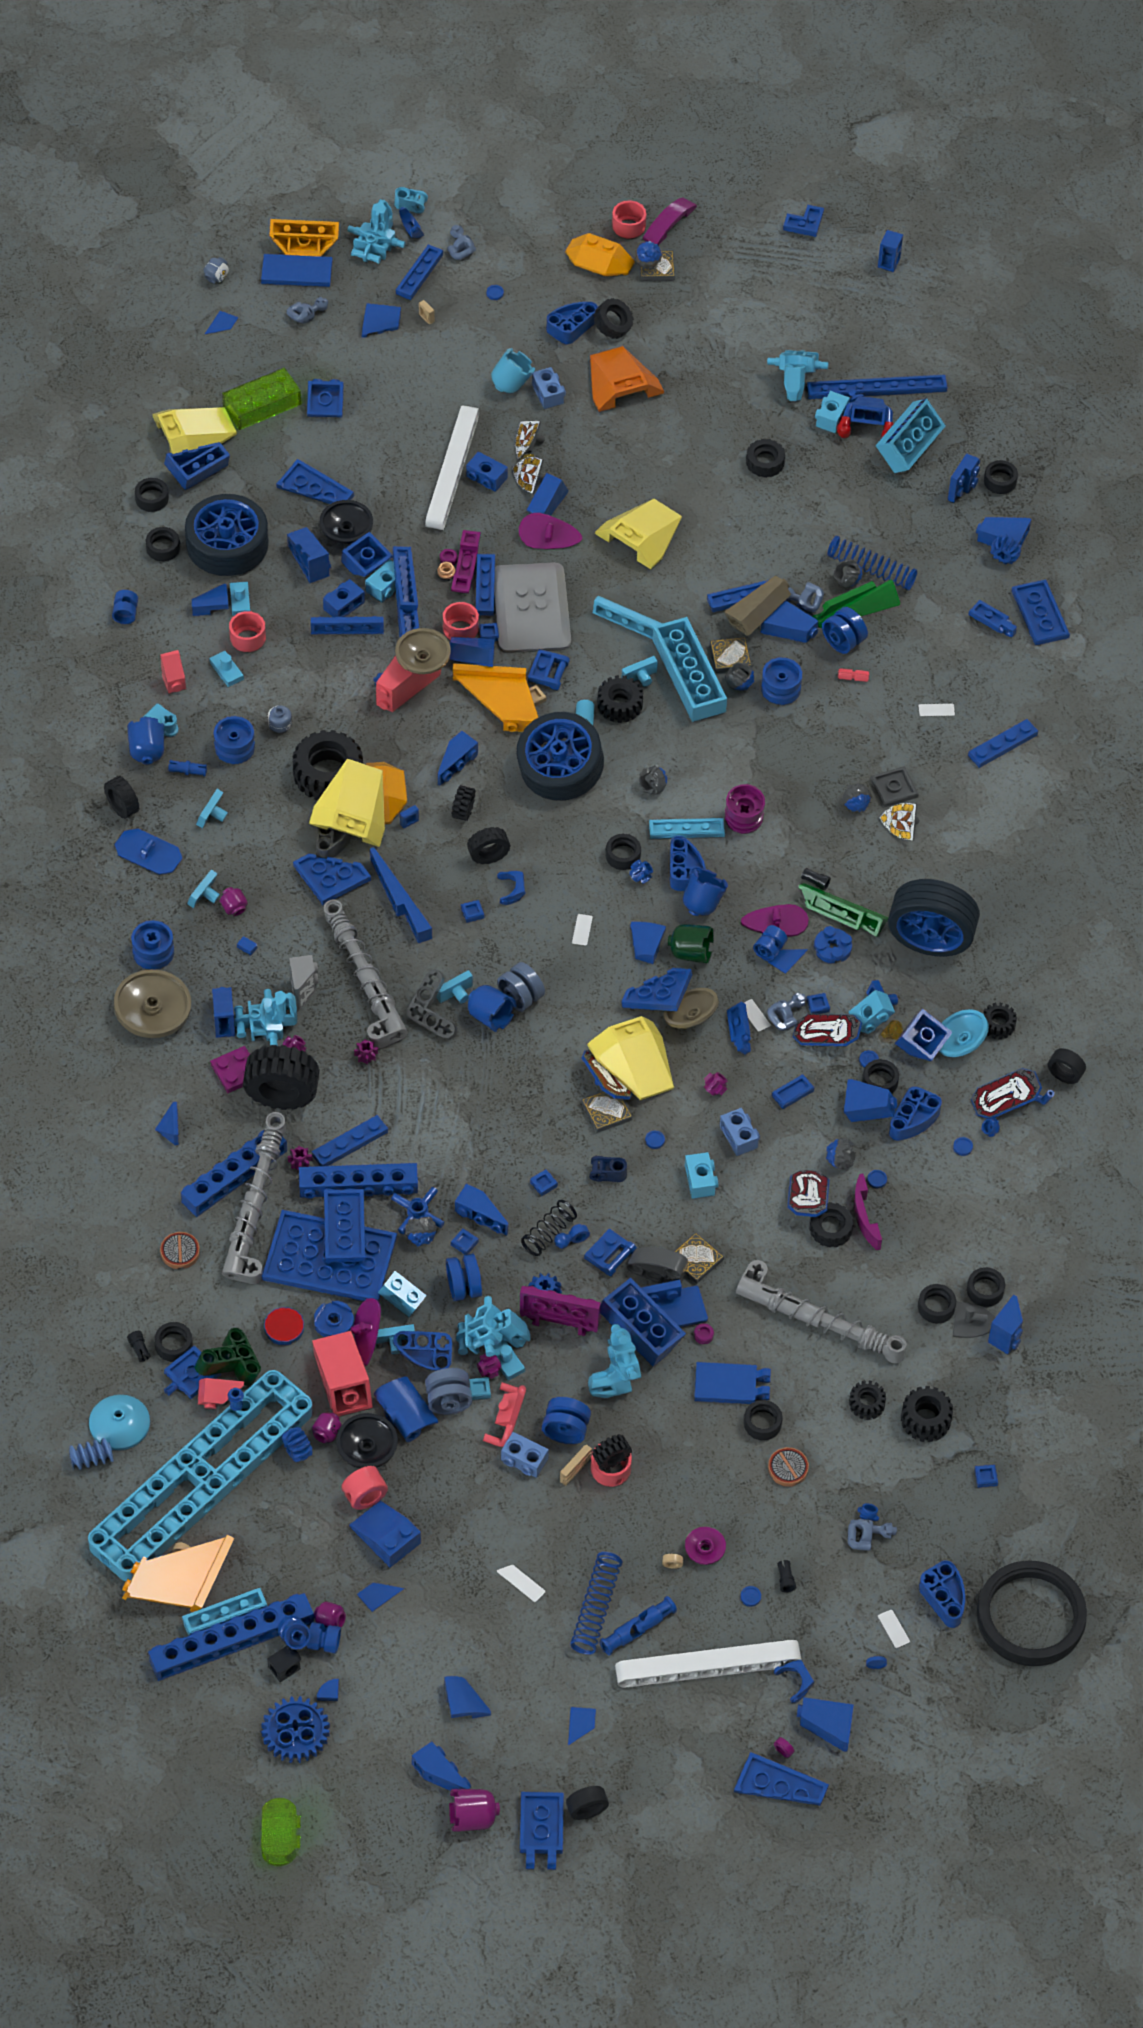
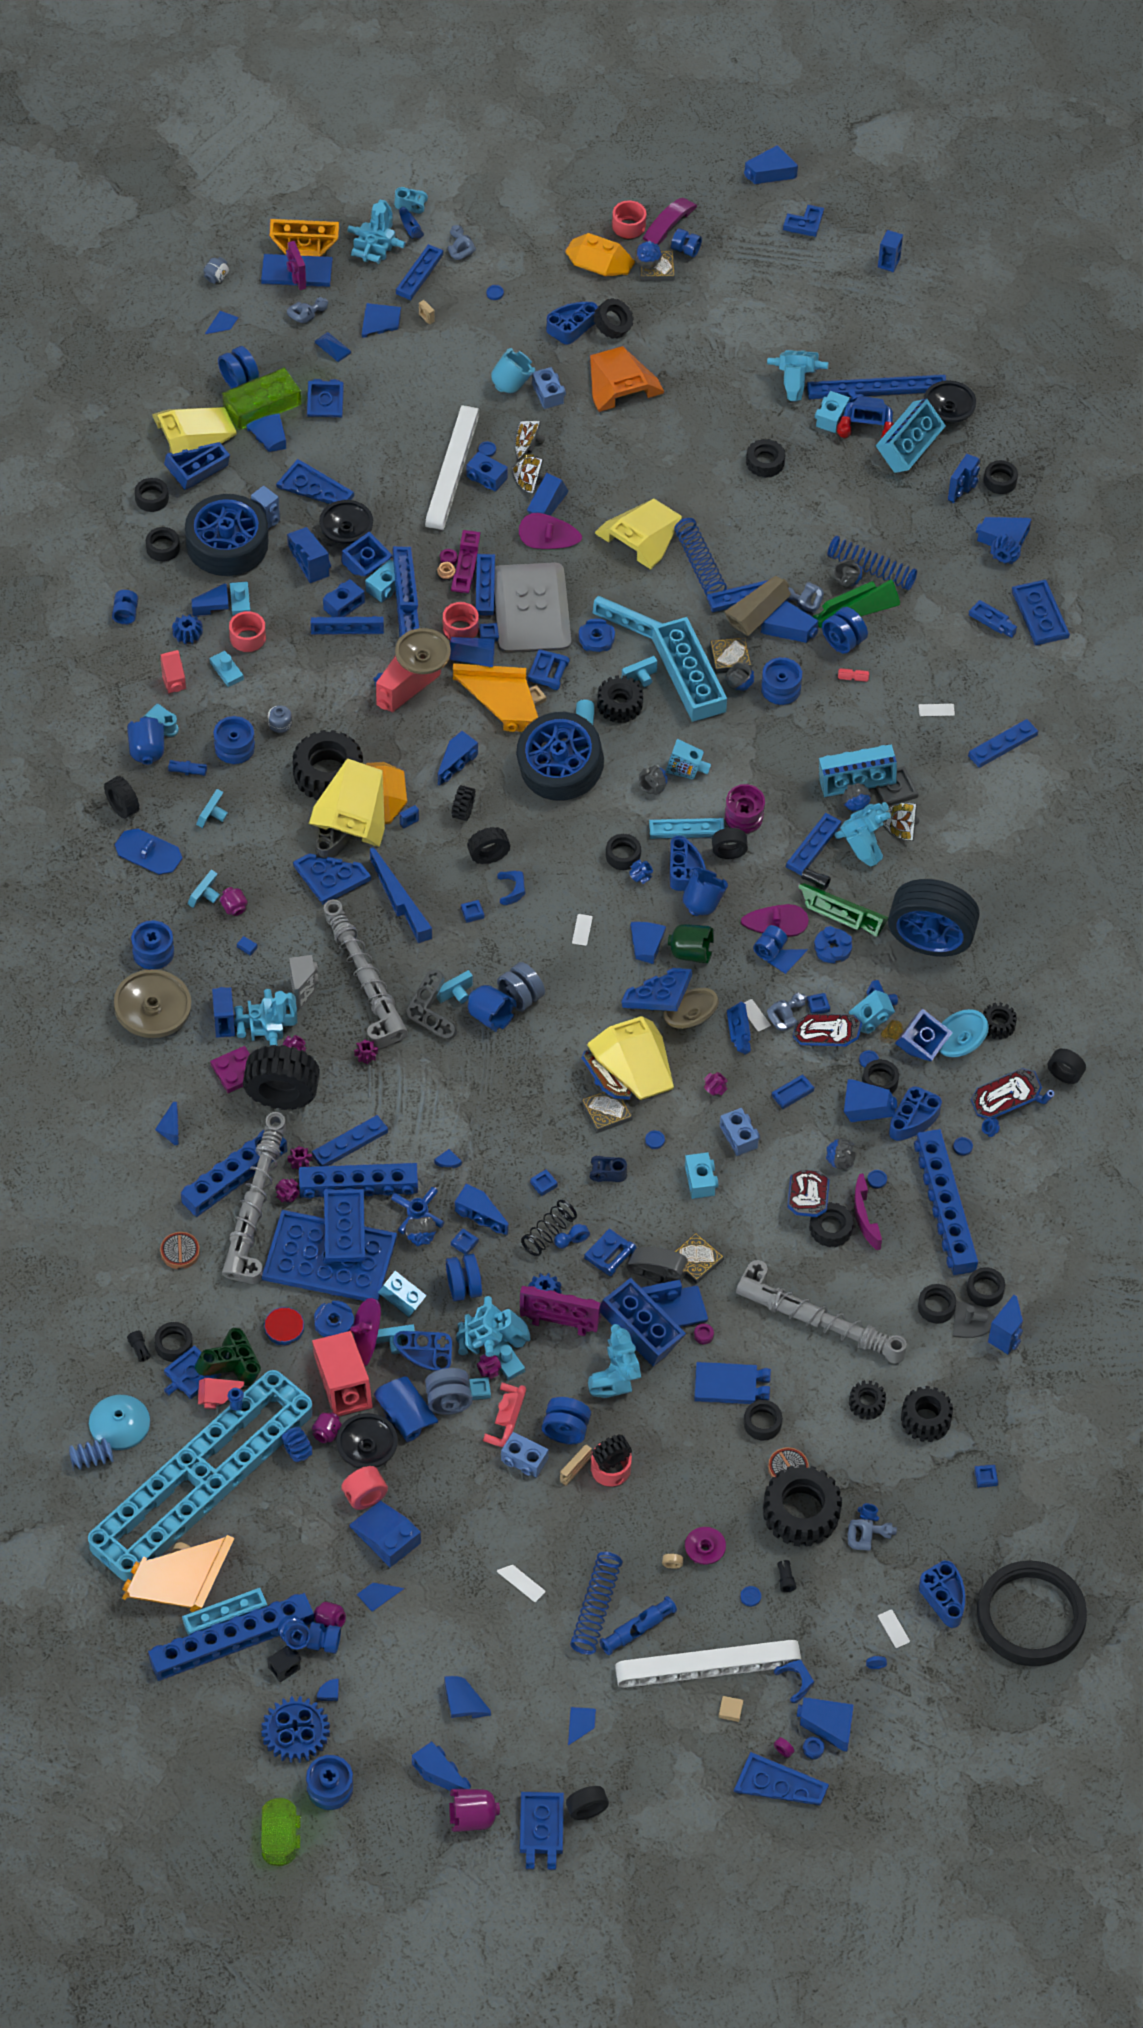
(187, 629): none -> blue gear
(238, 367): none -> blue wheel
(269, 432): none -> blue slope
(269, 503): none -> medium blue brick
(287, 1190): none -> magenta gear
(296, 265): none -> magenta plate
(329, 1782): none -> blue wheel
(332, 346): none -> blue slope
(448, 1159): none -> blue tile
(487, 448): none -> blue piece
(596, 644): none -> blue plate
(684, 242): none -> blue wheel
(686, 761): none -> medium azure torso
(690, 532): none -> blue piece
(729, 835): none -> black tyre
(730, 1708): none -> tan tile
(770, 167): none -> blue slope
(802, 1529): none -> black tyre
(813, 844): none -> blue plate
(813, 1747): none -> blue tile
(860, 832): none -> medium azure piece
(867, 767): none -> medium azure brick
(933, 1142): none -> blue brick
(951, 400): none -> black dish

